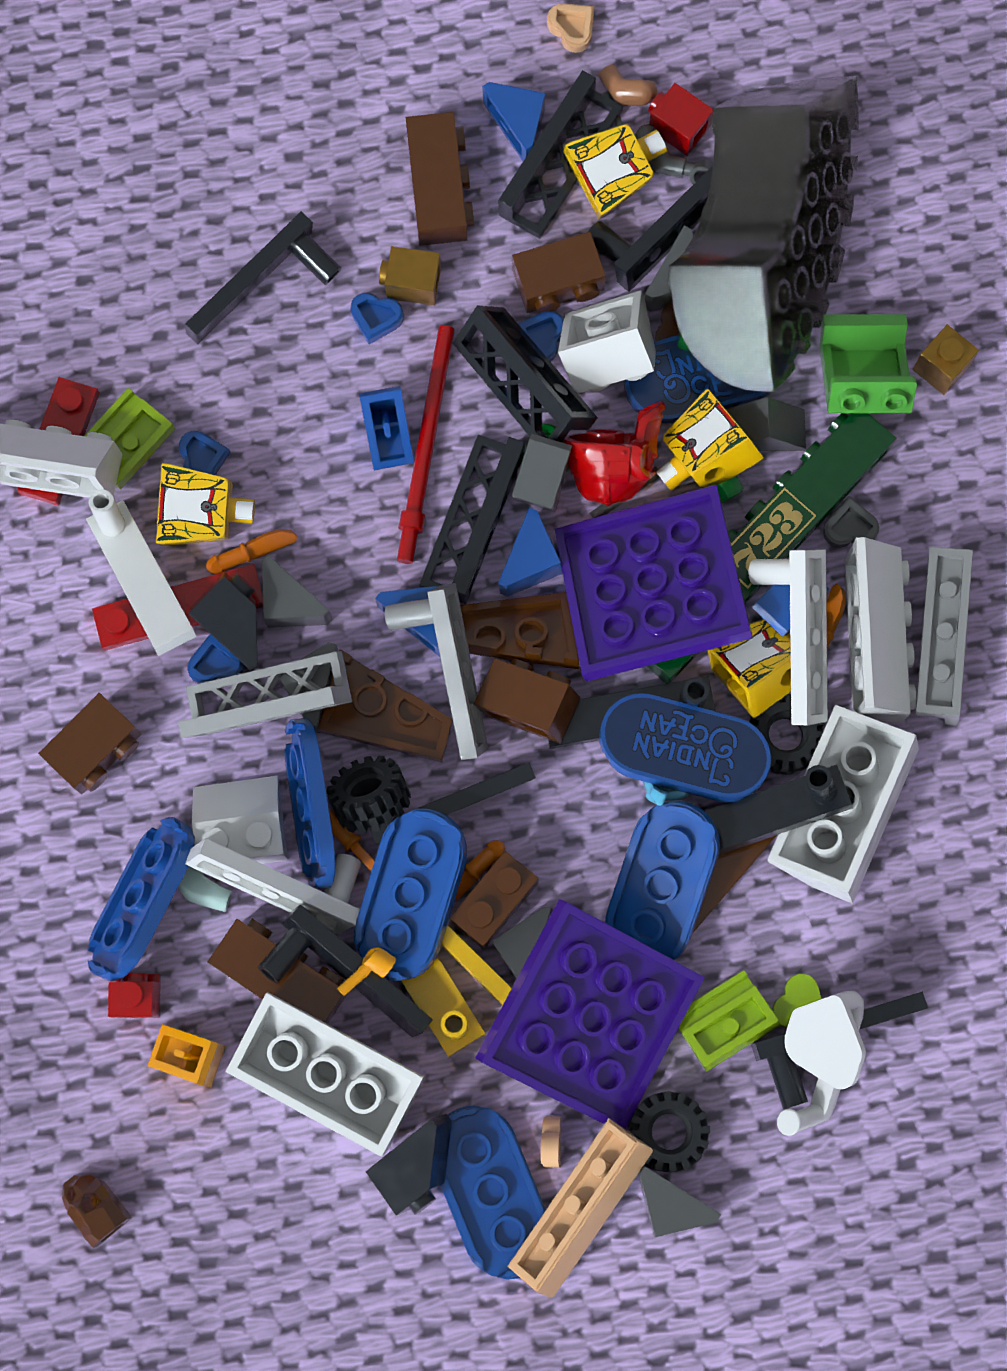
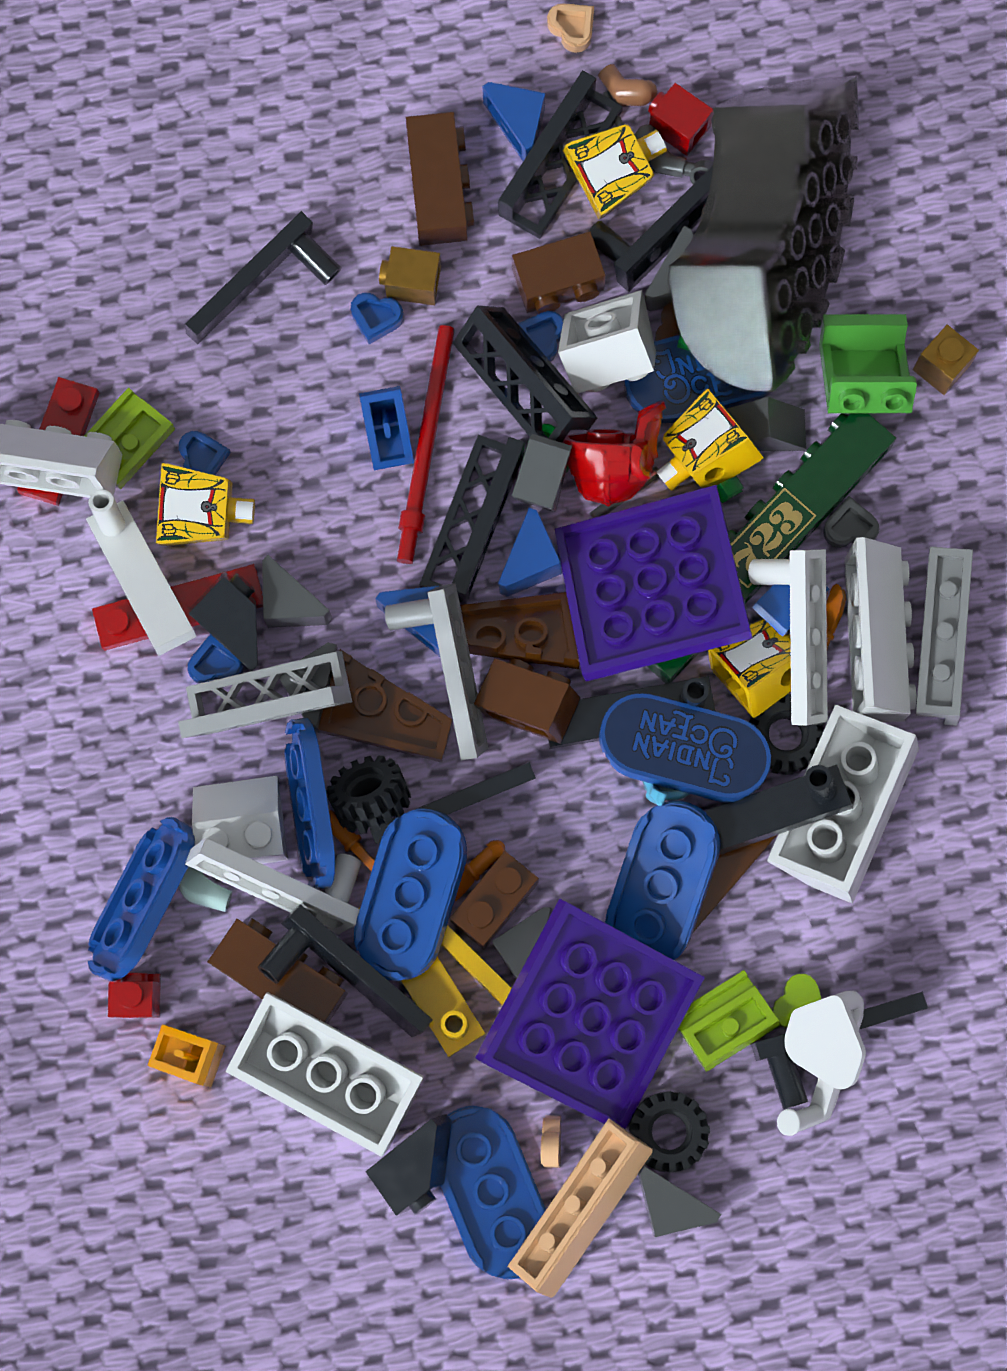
(91, 745): reddish brown brick -> none
(93, 1208): reddish brown rock -> none
(252, 549): orange piece -> none
(375, 960): light orange hand -> none

